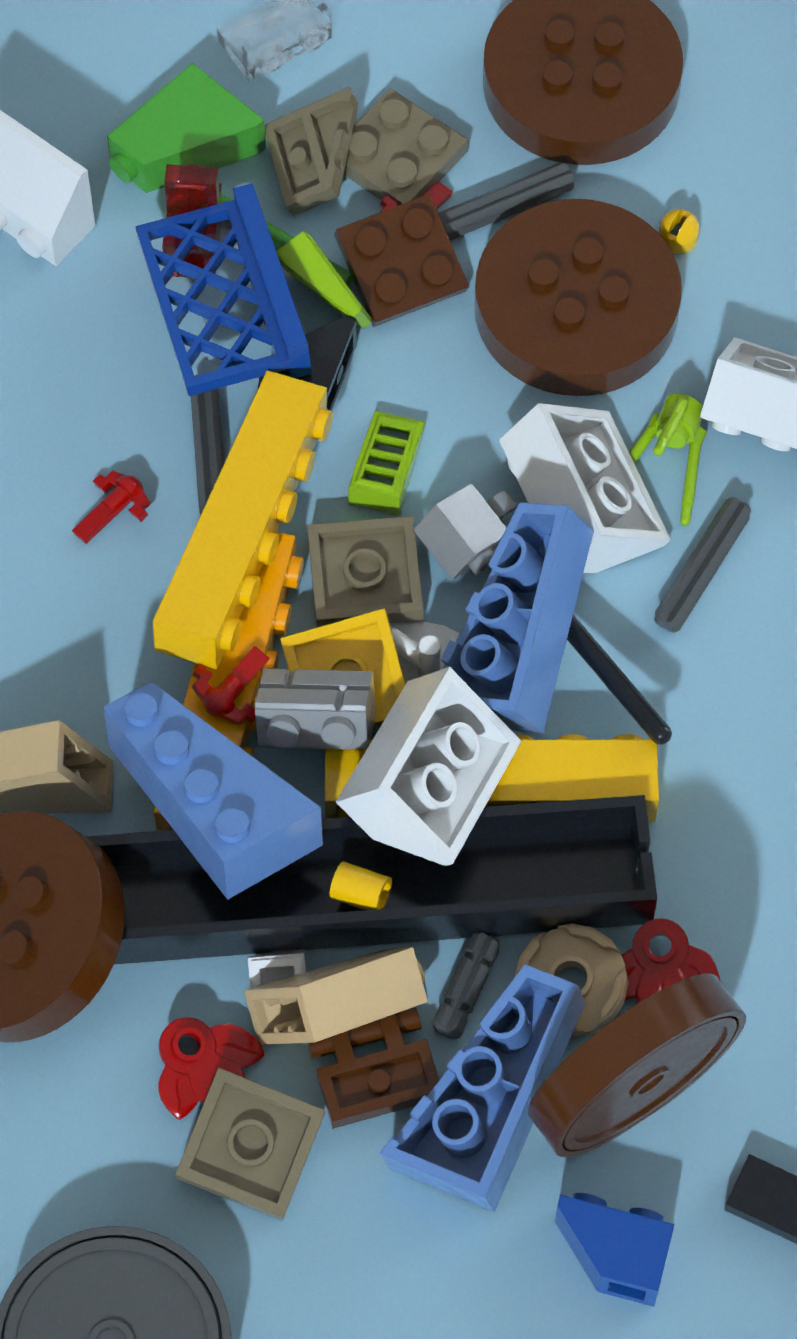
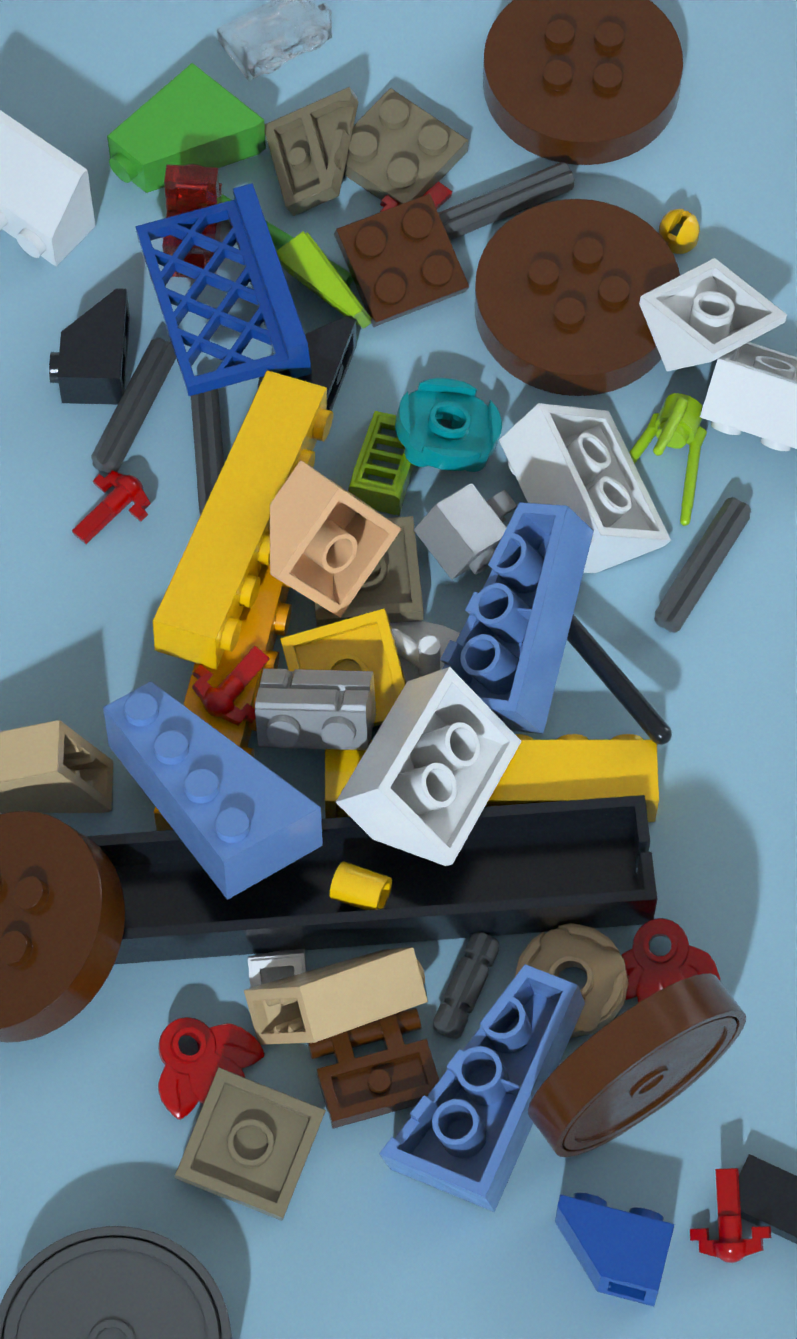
(94, 354): none -> black slope
(134, 406): none -> dark grey axle
(325, 539): none -> light nougat slope
(445, 448): none -> teal plate
(706, 315): none -> white slope
(730, 1245): none -> red piece

